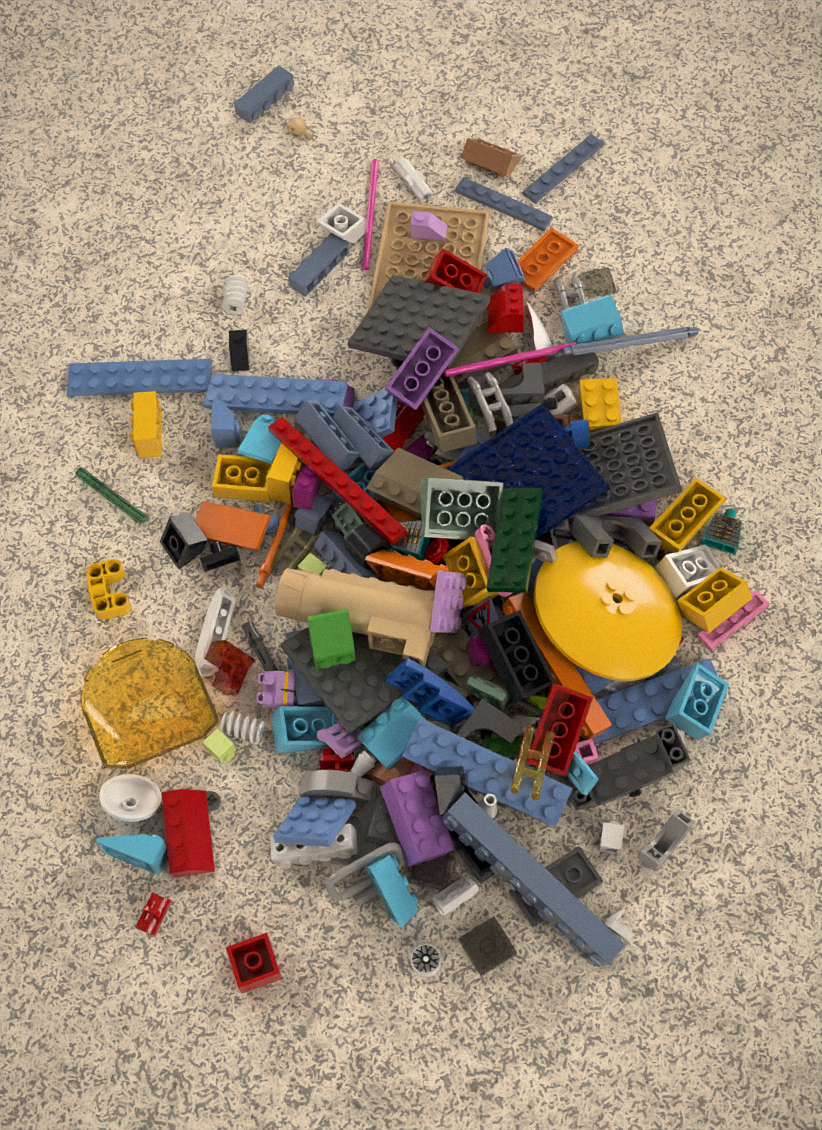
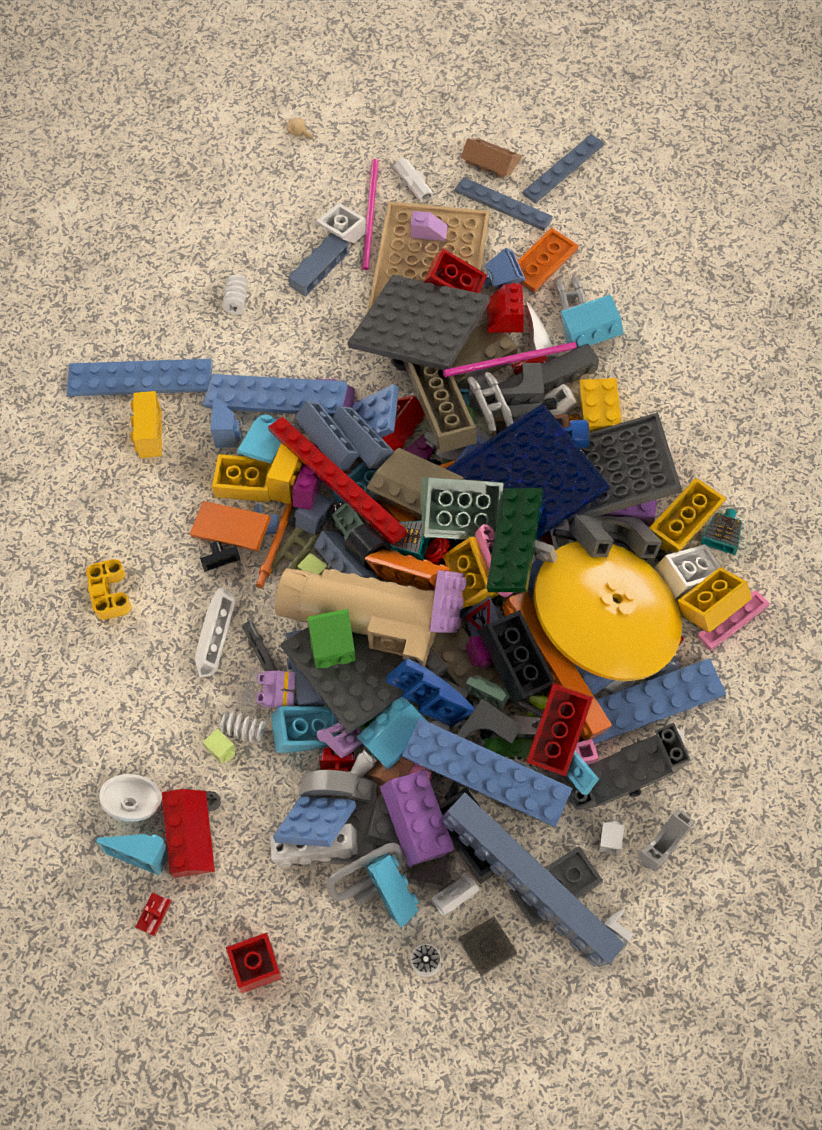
(111, 495): clear green axle -> none
(145, 702): clear yellow windscreen -> none
(183, 539): black slope -> none
(232, 666): clear red brick -> none
(239, 350): black slope -> none
(264, 94): sand blue brick -> none
(421, 369): medium lavender slope -> none
(449, 786): black slope -> none
(489, 805): white cone -> none
(542, 756): clear yellow piece -> none
(598, 282): clear smoke piece -> none
(627, 341): sand blue piece -> none
(698, 702): medium azure slope -> none

